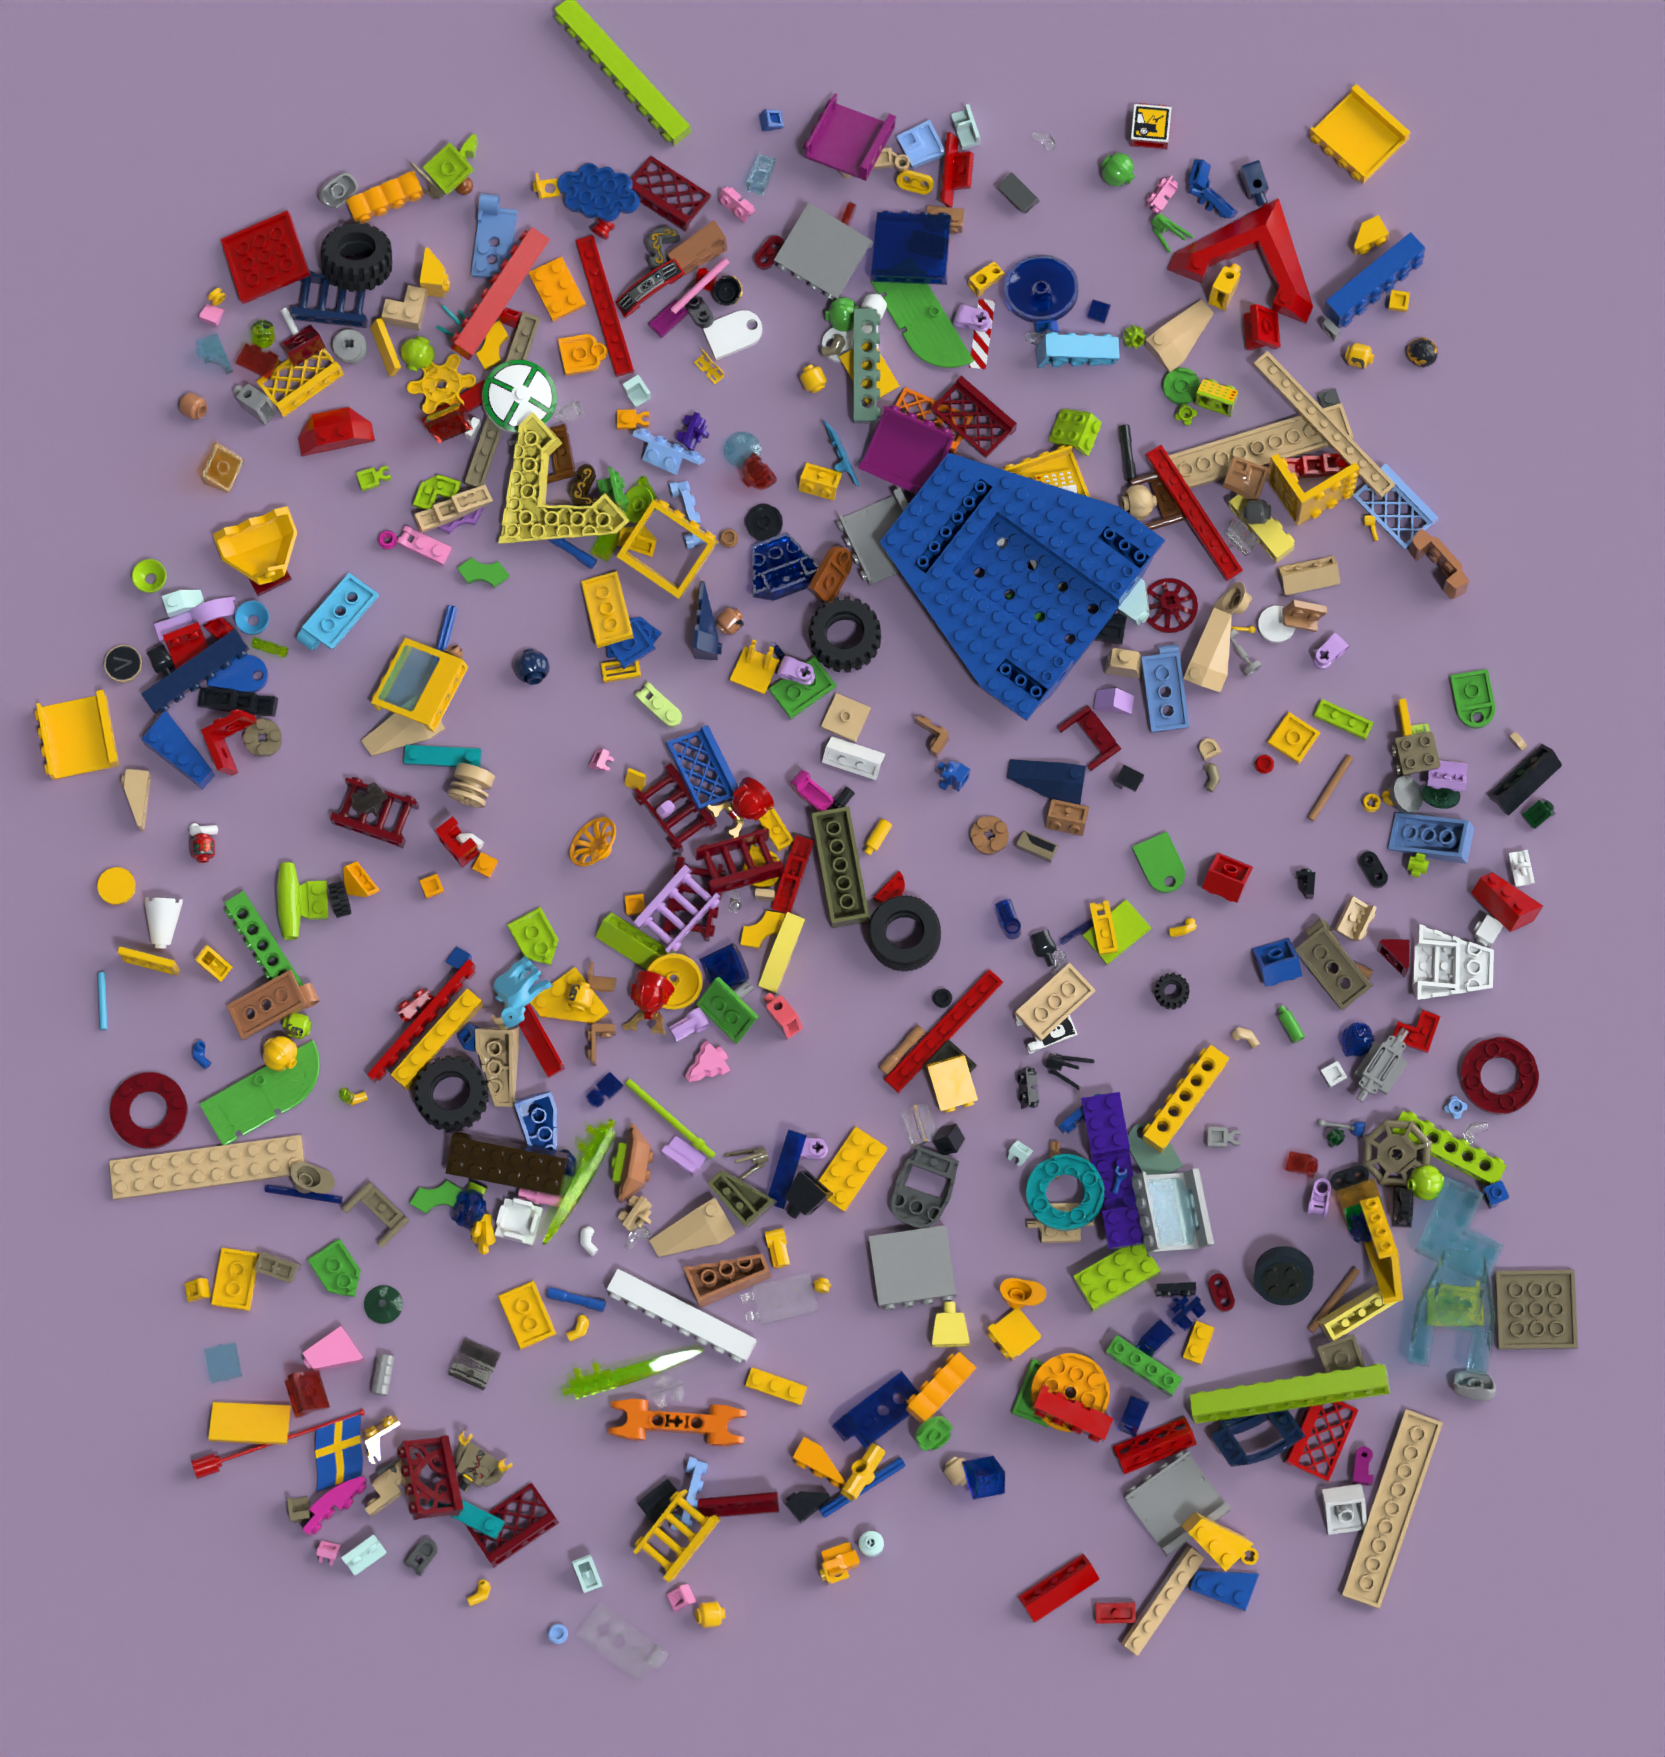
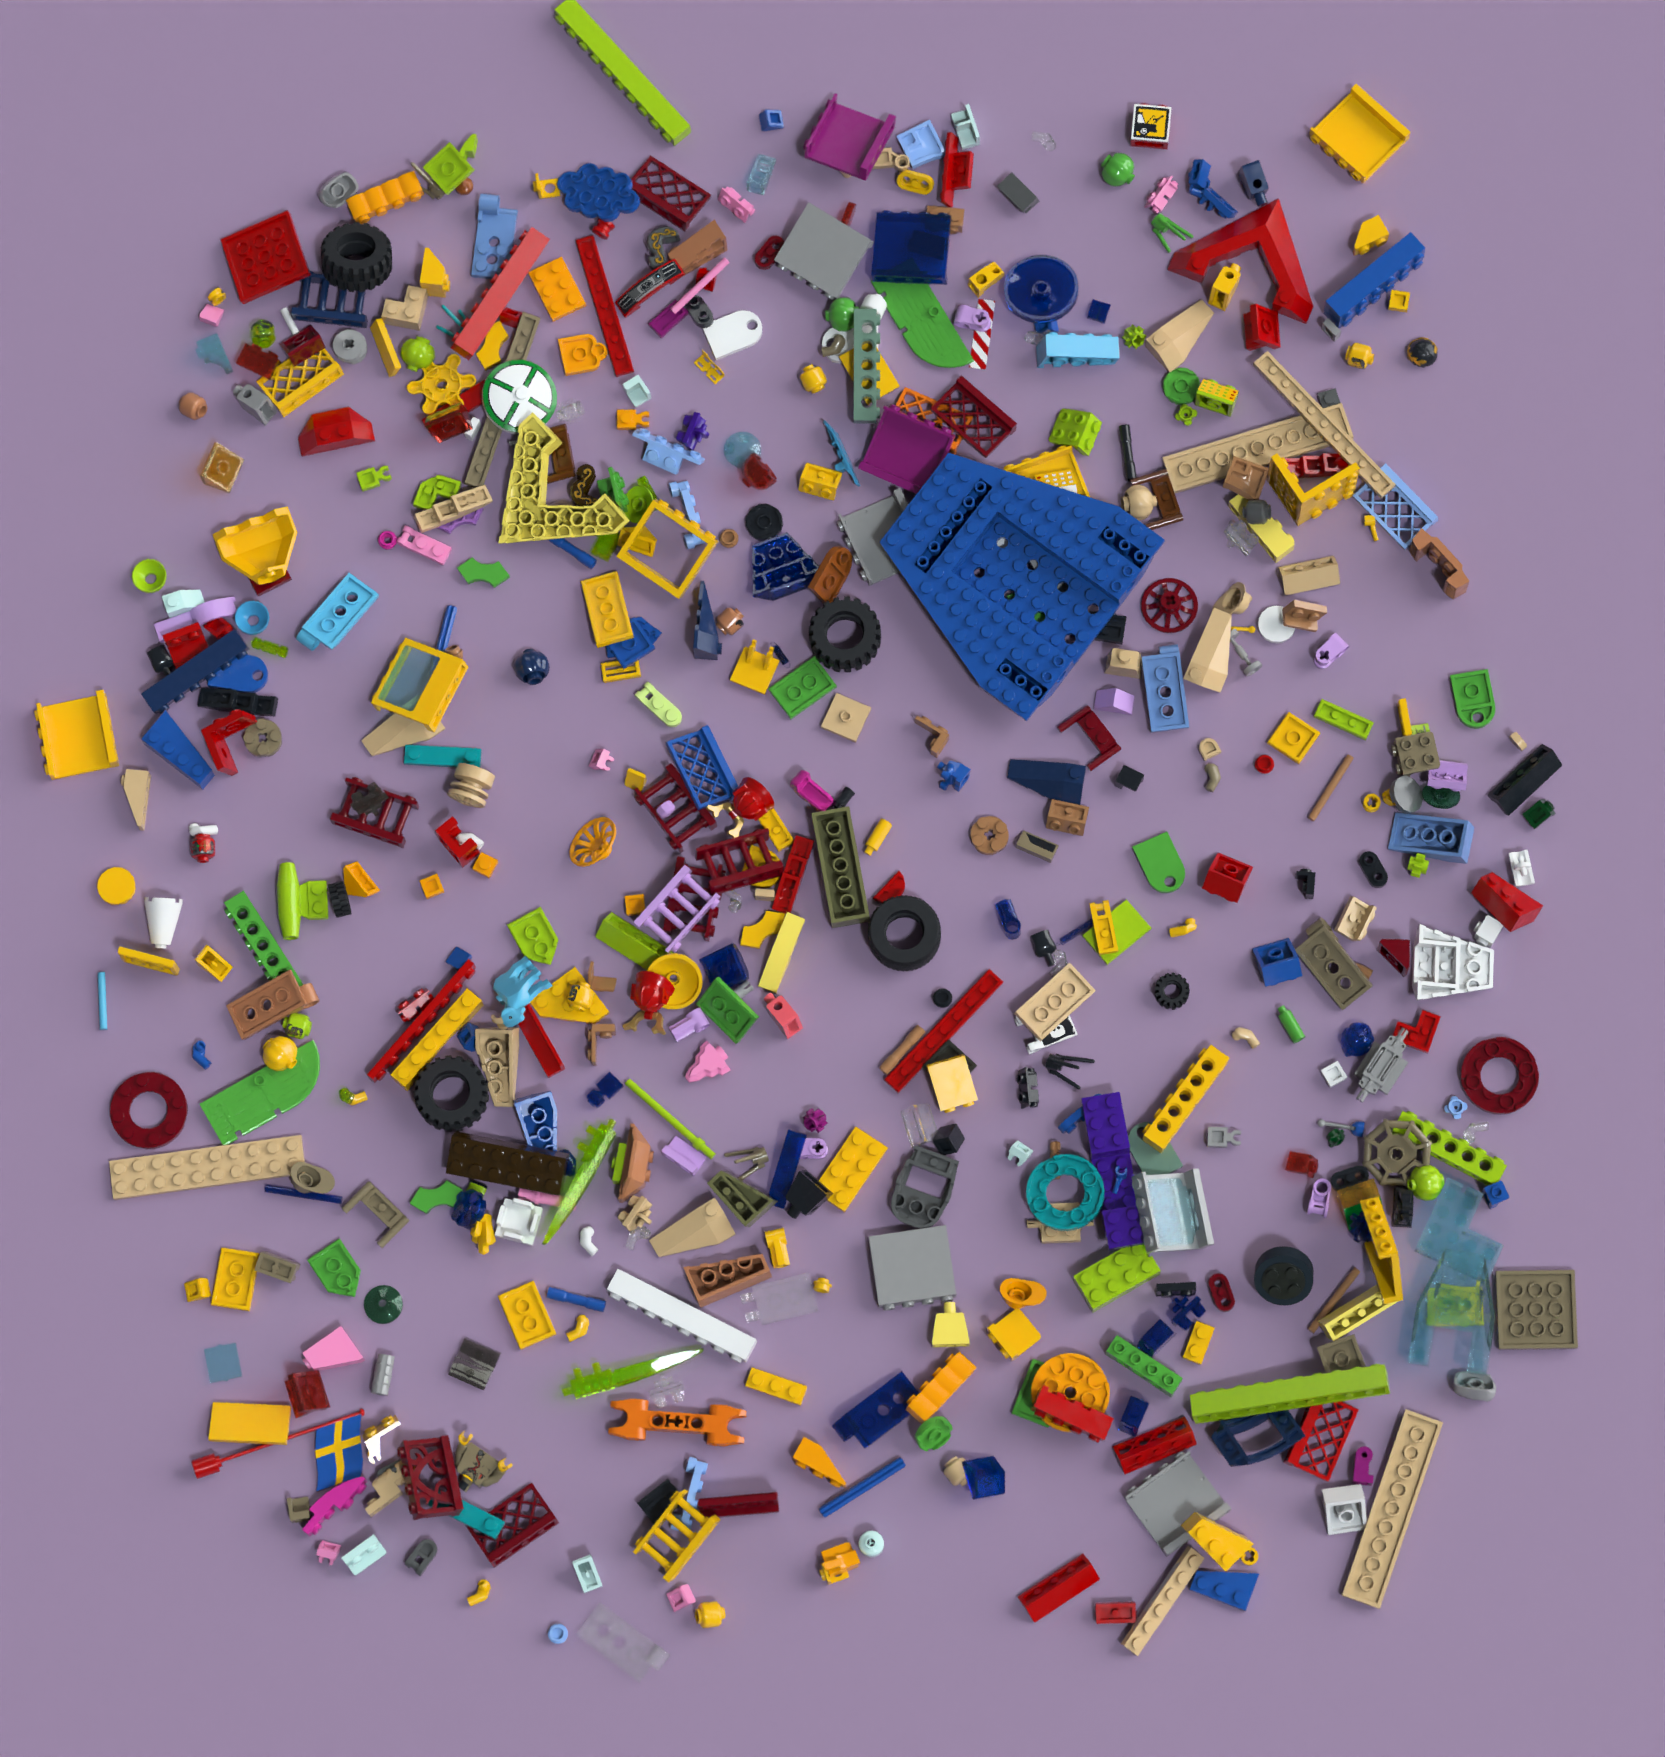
(123, 663): black tile -> none
(727, 290): black hair -> none
(793, 669): lavender piece -> none
(805, 1504): black slope -> none
(815, 1120): none -> magenta gear
(853, 758): white panel -> none
(862, 1472): yellow piece -> none
(1136, 604): light aqua slope -> none
(1193, 513): red tile -> none

